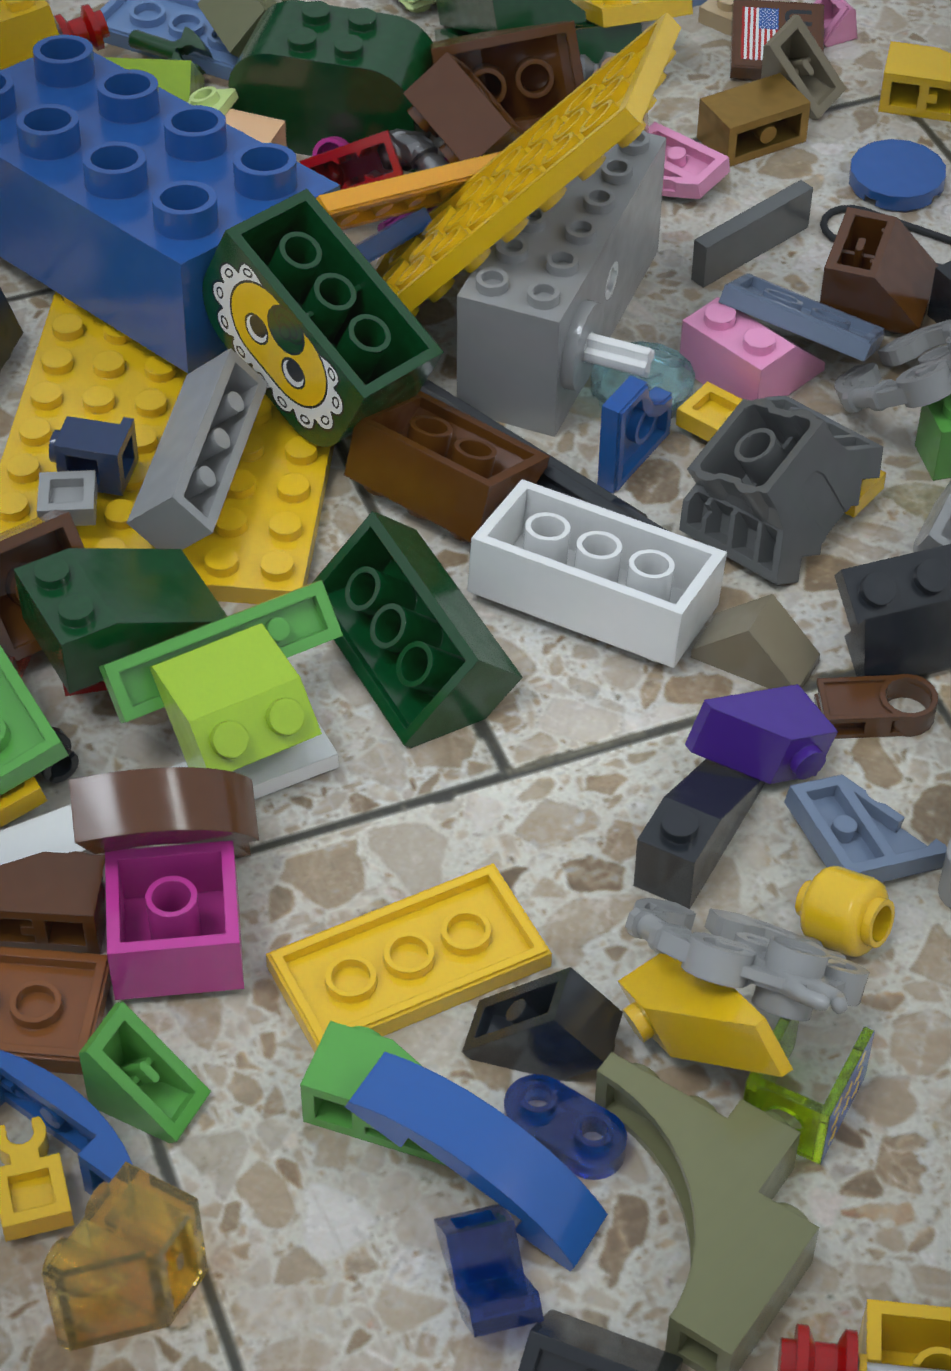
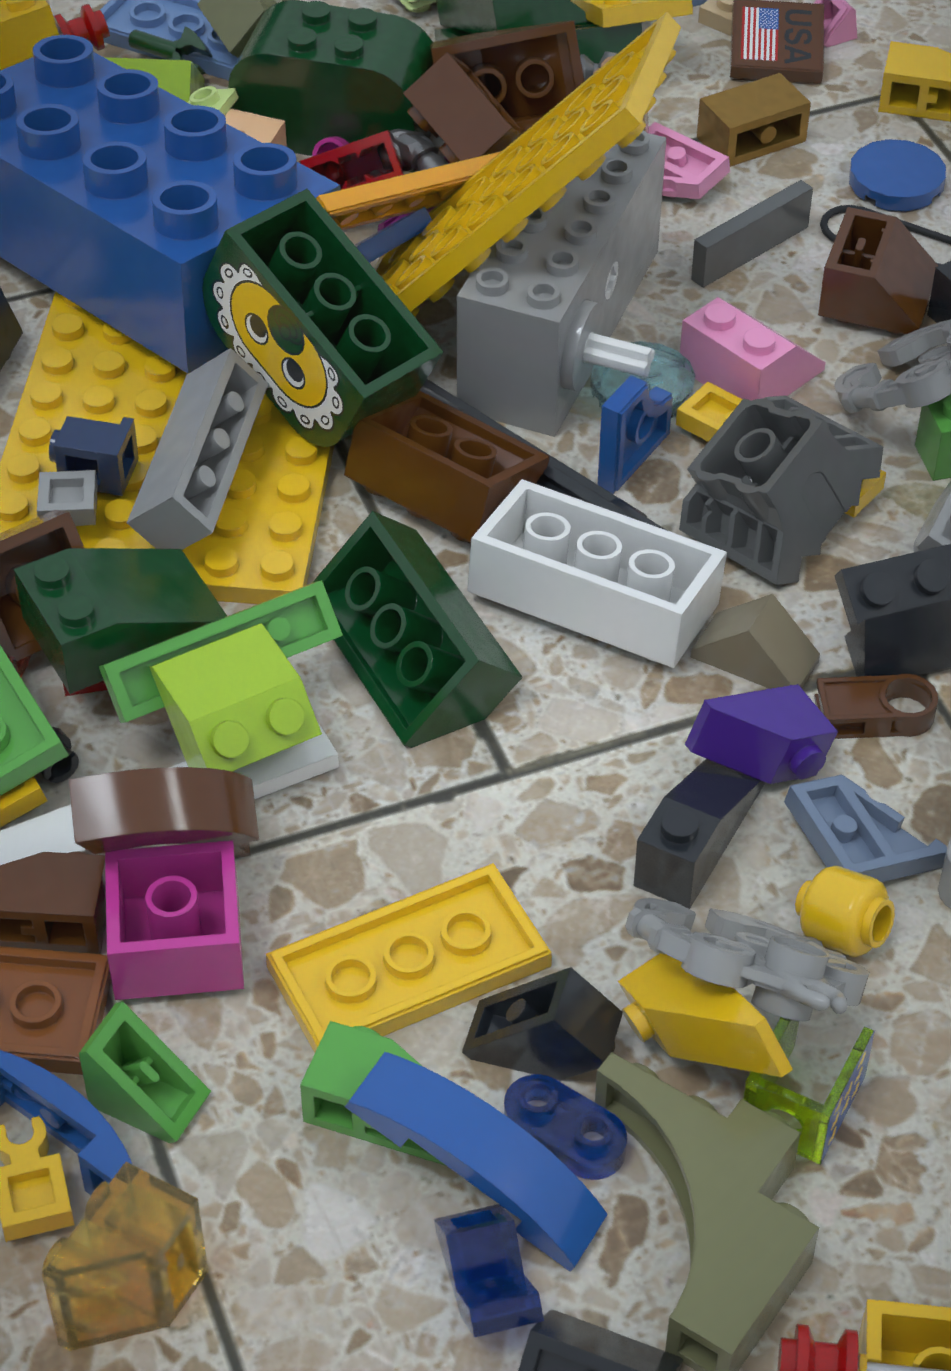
(803, 64): dark tan slope -> none
(803, 316): sand blue tile -> none

